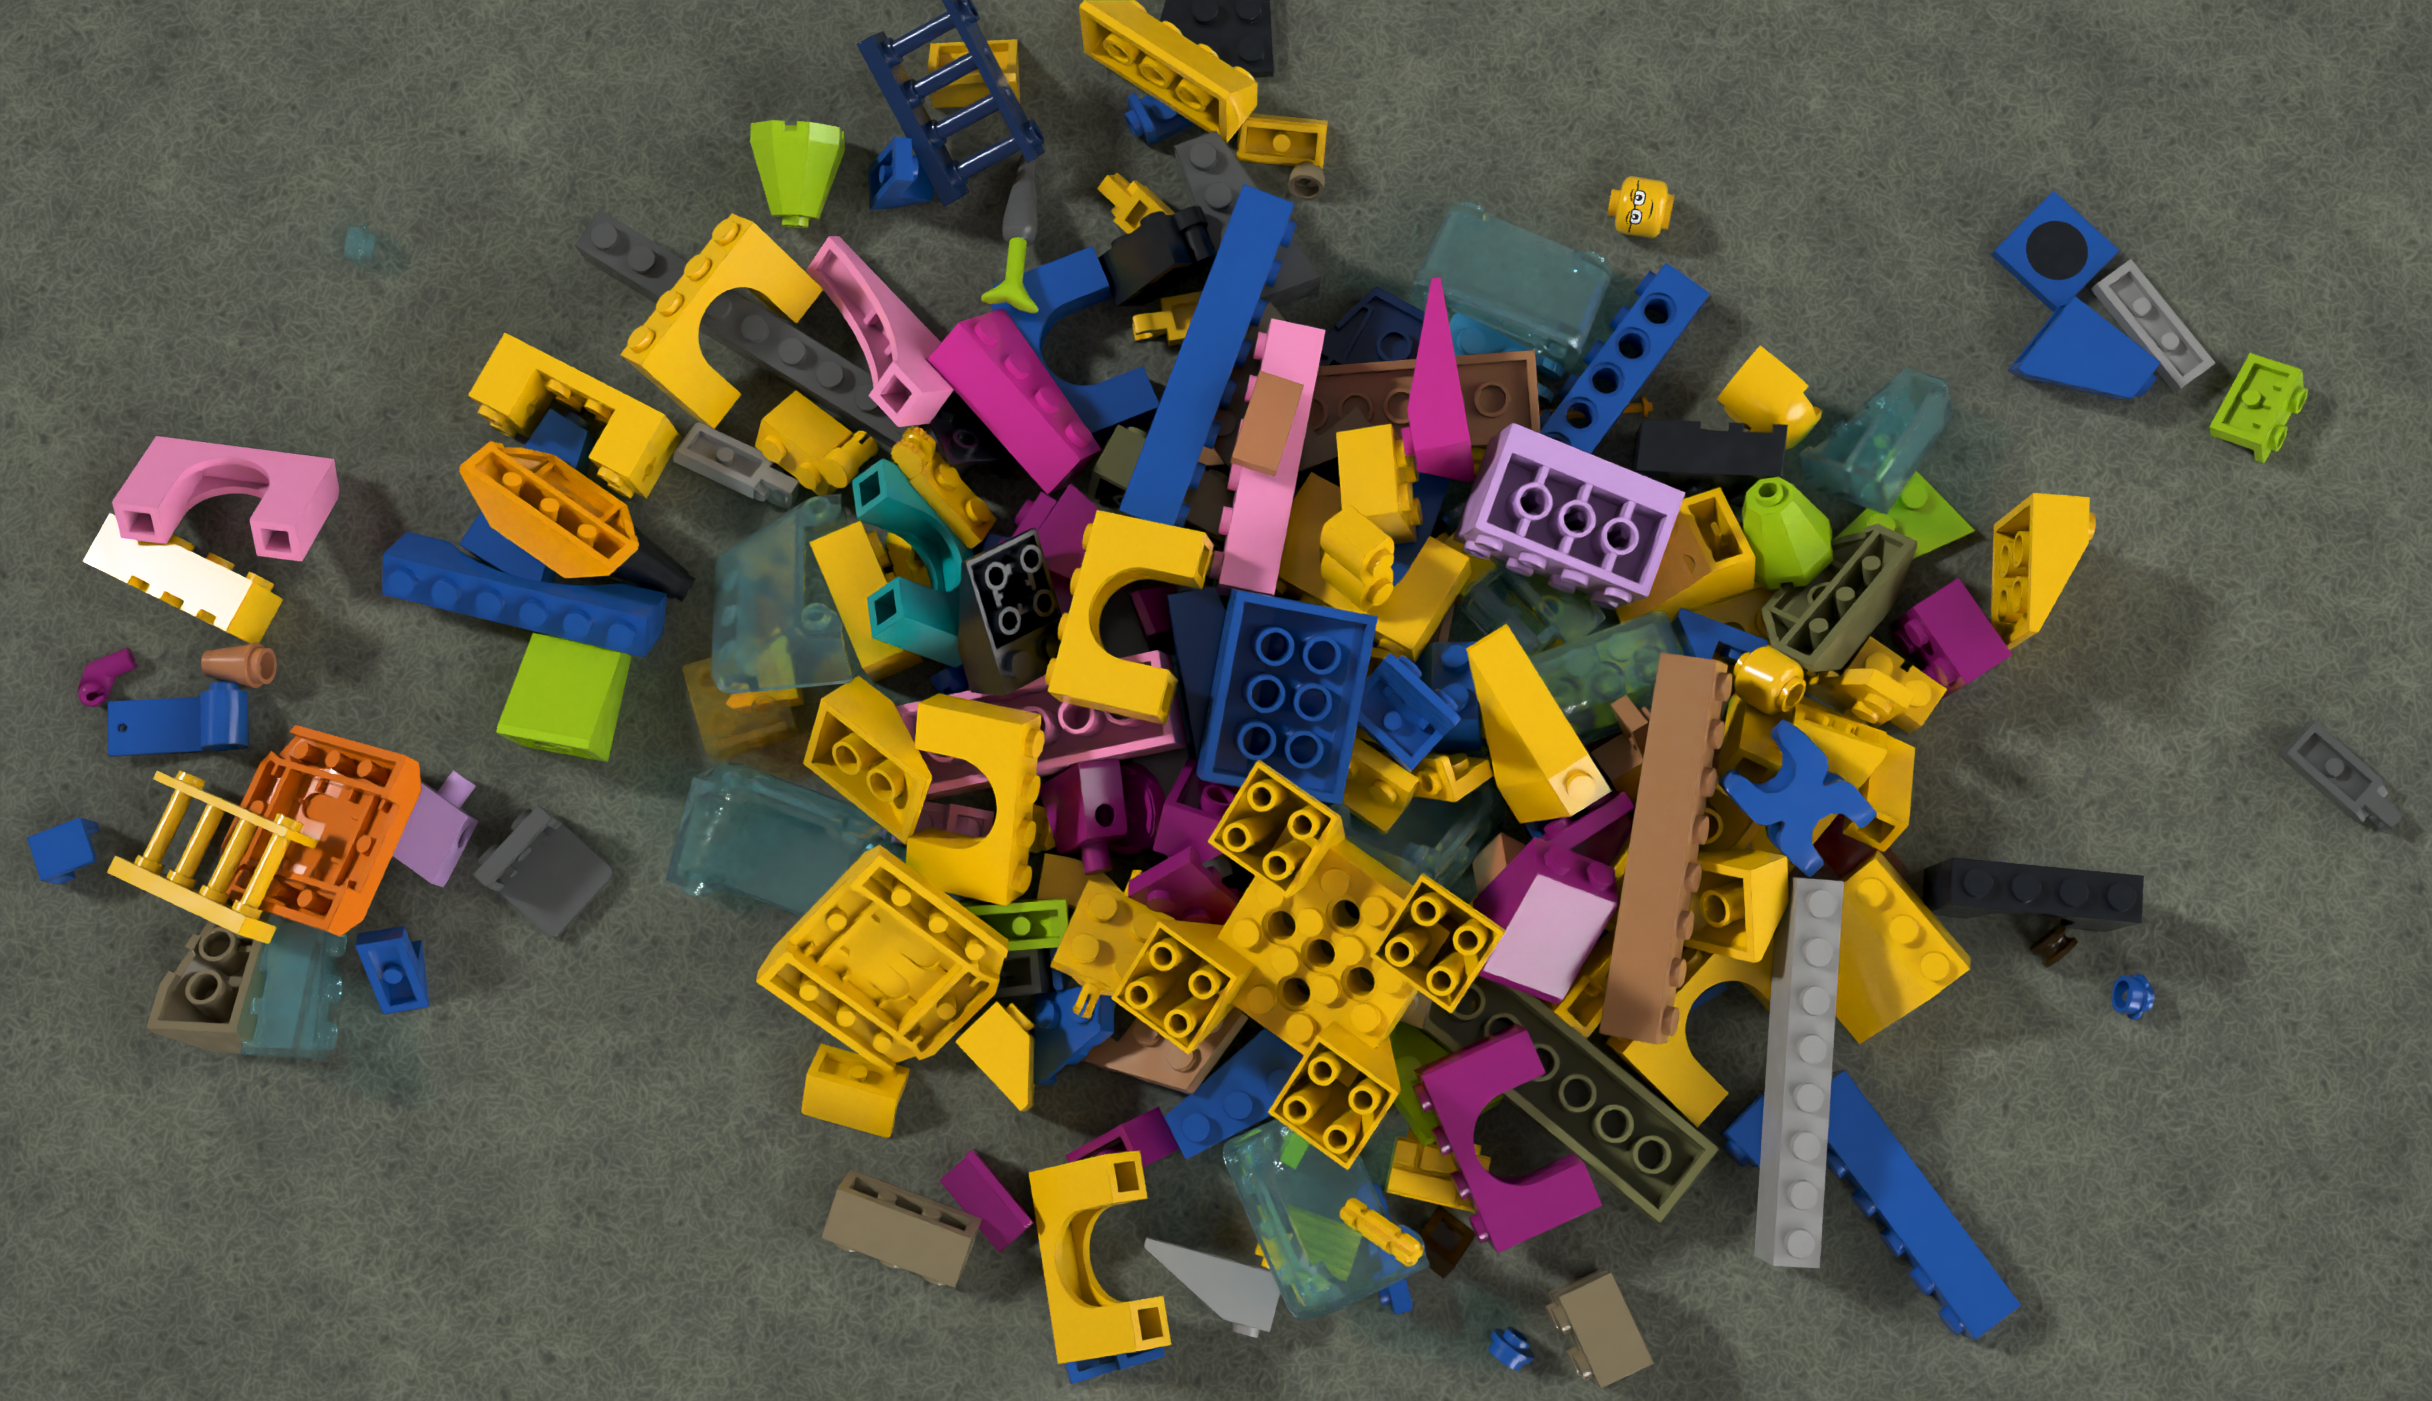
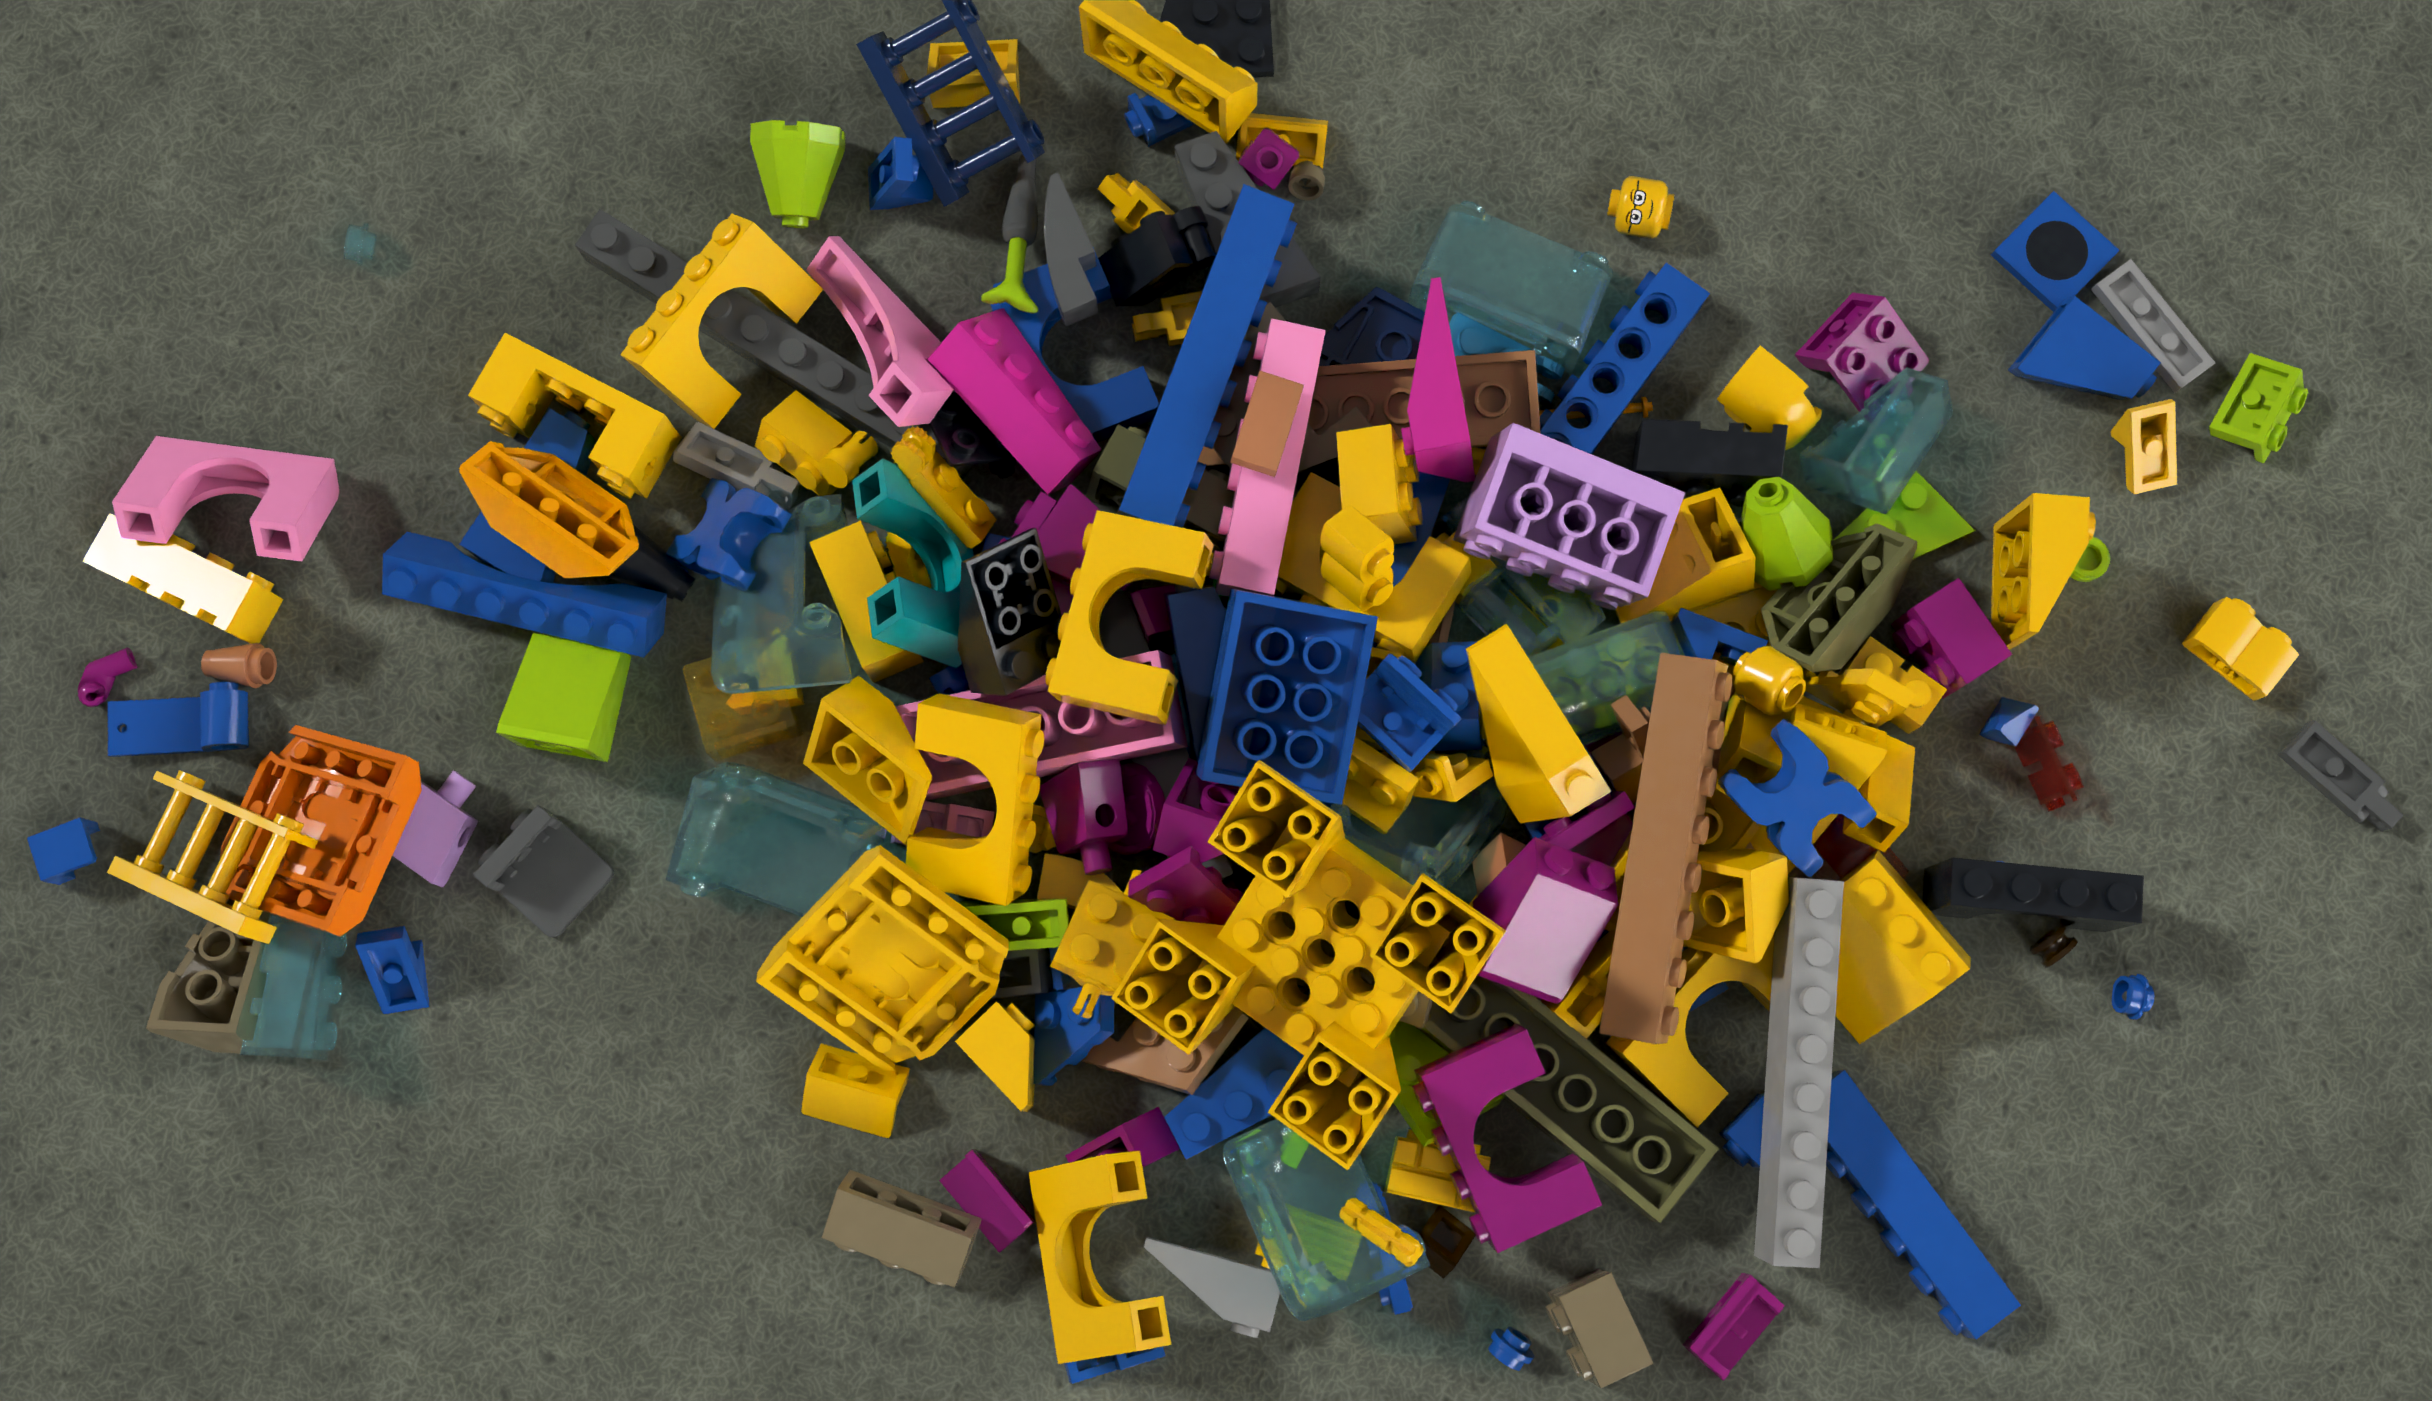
(729, 534): none -> blue piece
(1068, 255): none -> dark grey slope
(1268, 158): none -> magenta bracket
(1733, 1325): none -> magenta hinge
(1862, 347): none -> magenta bracket
(2009, 721): none -> blue slope
(2056, 777): none -> clear red hinge
(2093, 562): none -> lime tile
(2149, 445): none -> yellow slope
(2241, 647): none -> yellow brick

